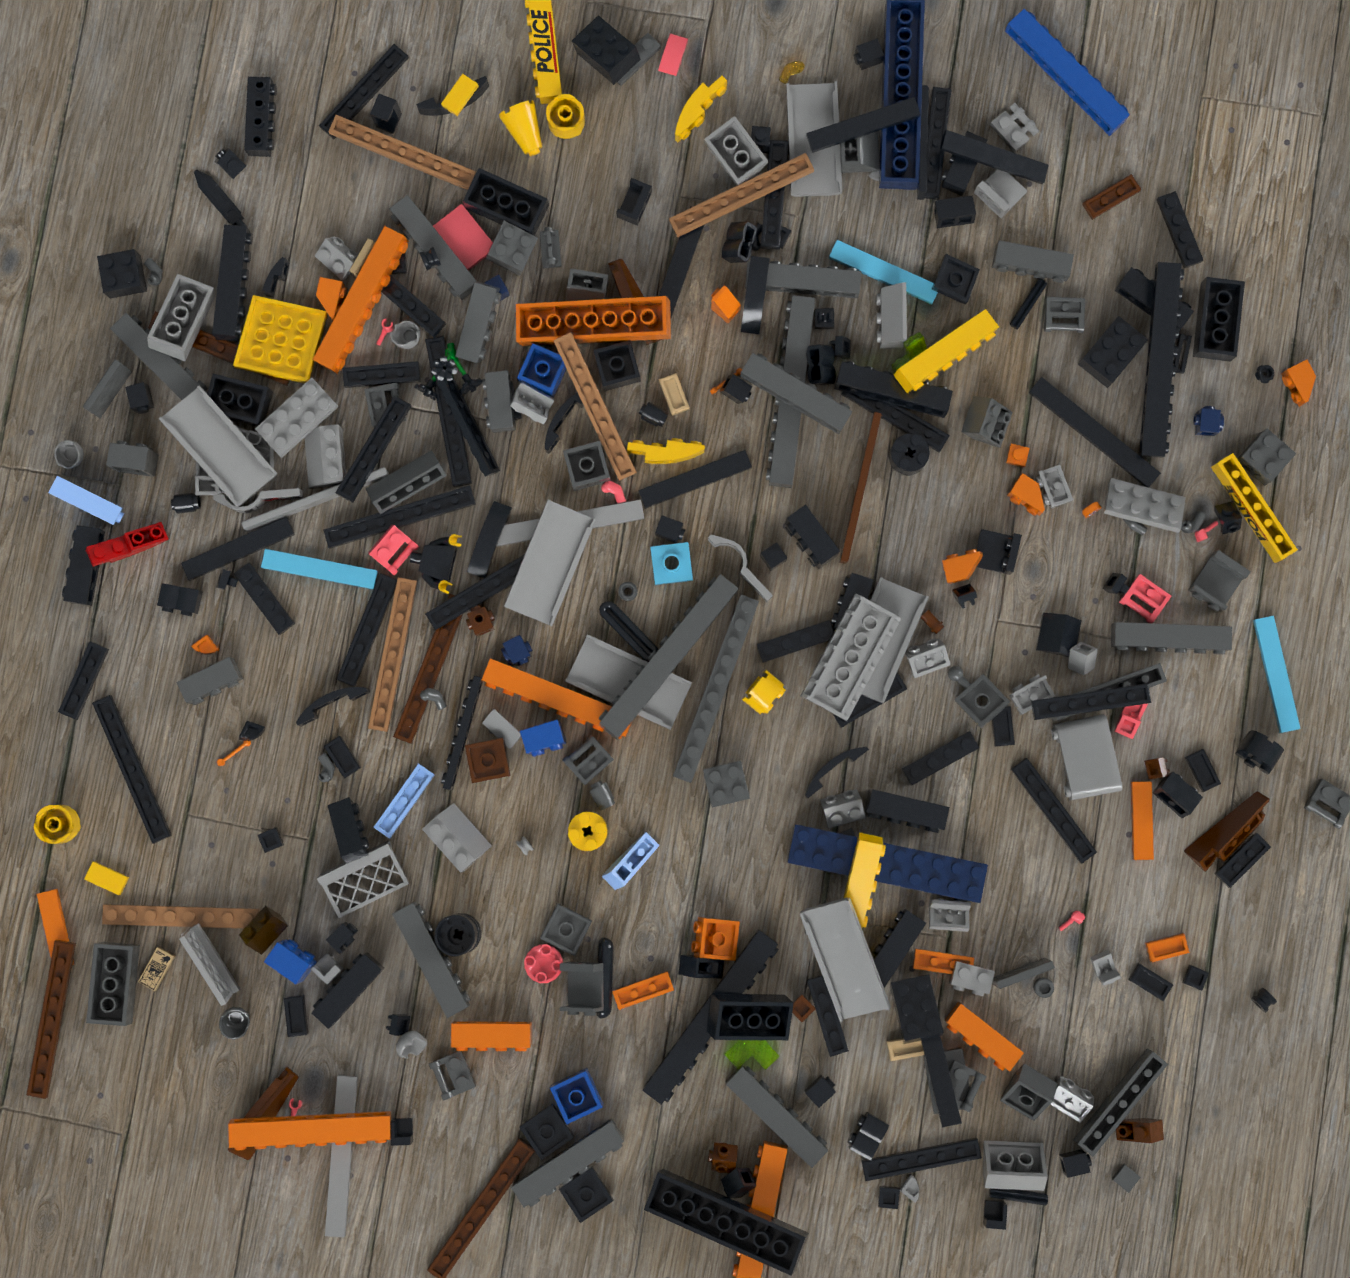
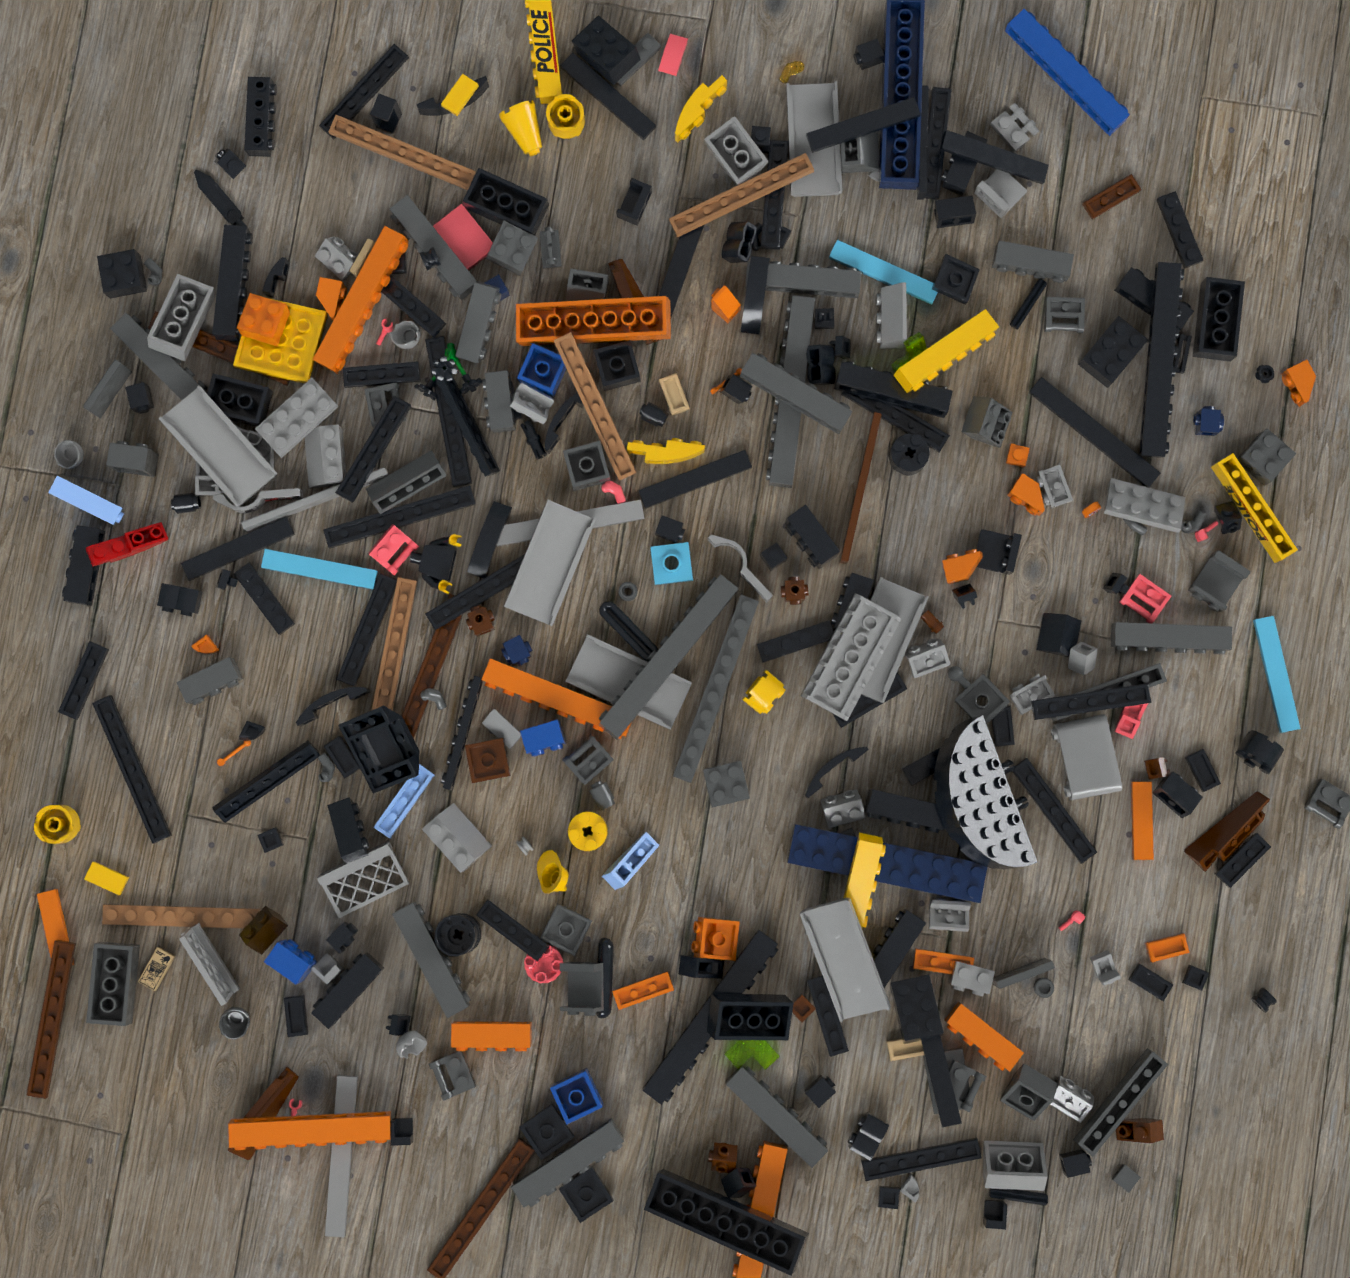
(263, 319): none -> orange brick
(266, 781): none -> black plate
(382, 747): none -> black slope
(512, 930): none -> black tile
(533, 439): none -> black pin
(551, 873): none -> yellow piece
(608, 96): none -> black tile
(794, 598): none -> reddish brown brick
(978, 800): none -> brick

